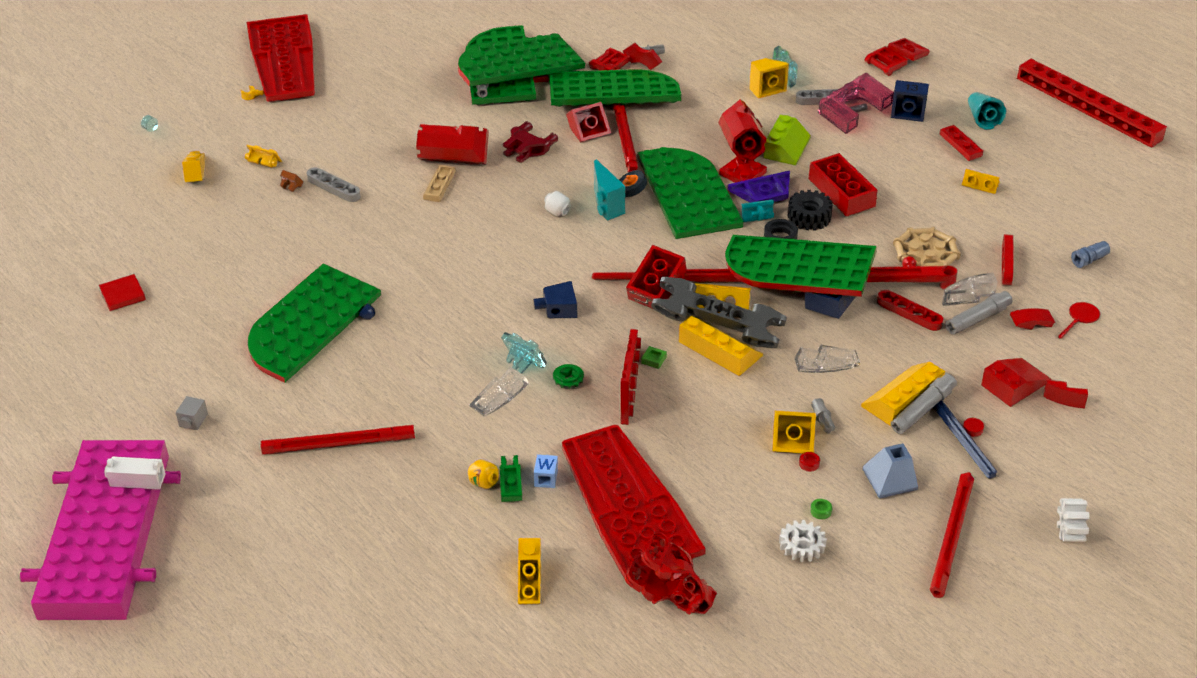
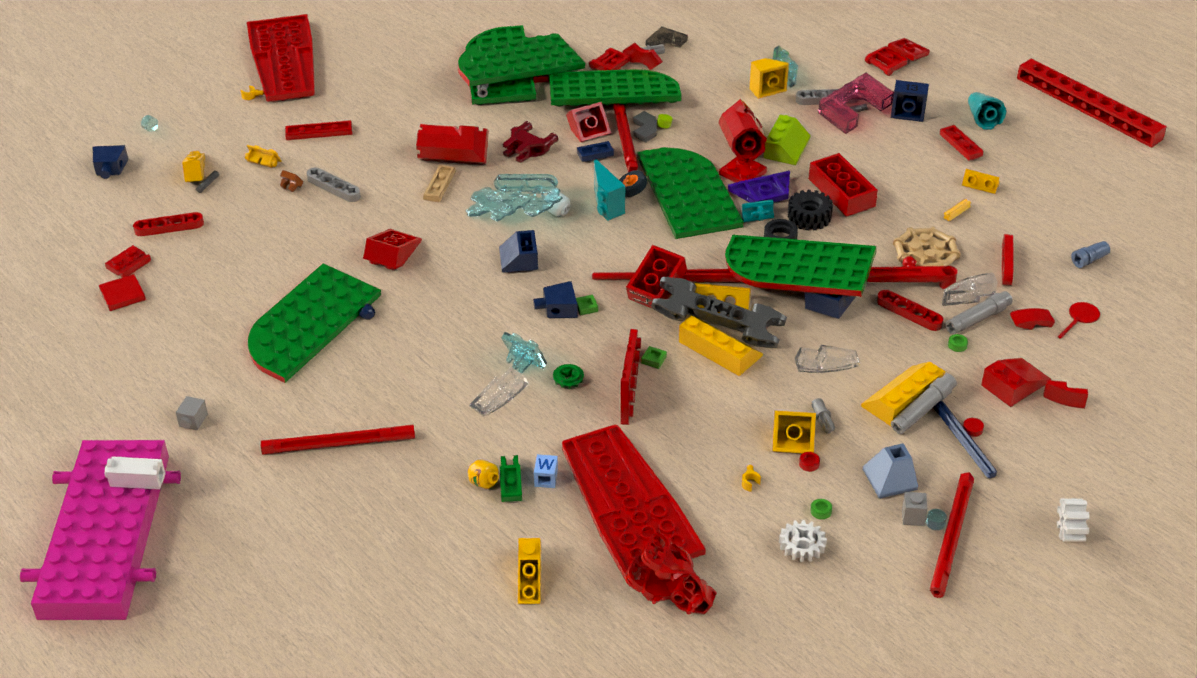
(109, 160): none -> dark blue torso
(128, 261): none -> red plate
(149, 226): none -> red beam
(207, 181): none -> dark grey wheel
(318, 130): none -> red tile
(390, 248): none -> red slope
(507, 203): none -> clear light blue plant
(519, 252): none -> dark blue slope
(586, 305): none -> bright green tile
(595, 151): none -> dark blue plate
(648, 126): none -> dark grey tile
(664, 121): none -> lime piece
(666, 35): none -> clear smoke plate
(750, 474): none -> yellow piece
(914, 508): none -> light grey brick
(936, 519): none -> clear light blue piece
(957, 209): none -> yellow axle
(957, 343): none -> bright green tile

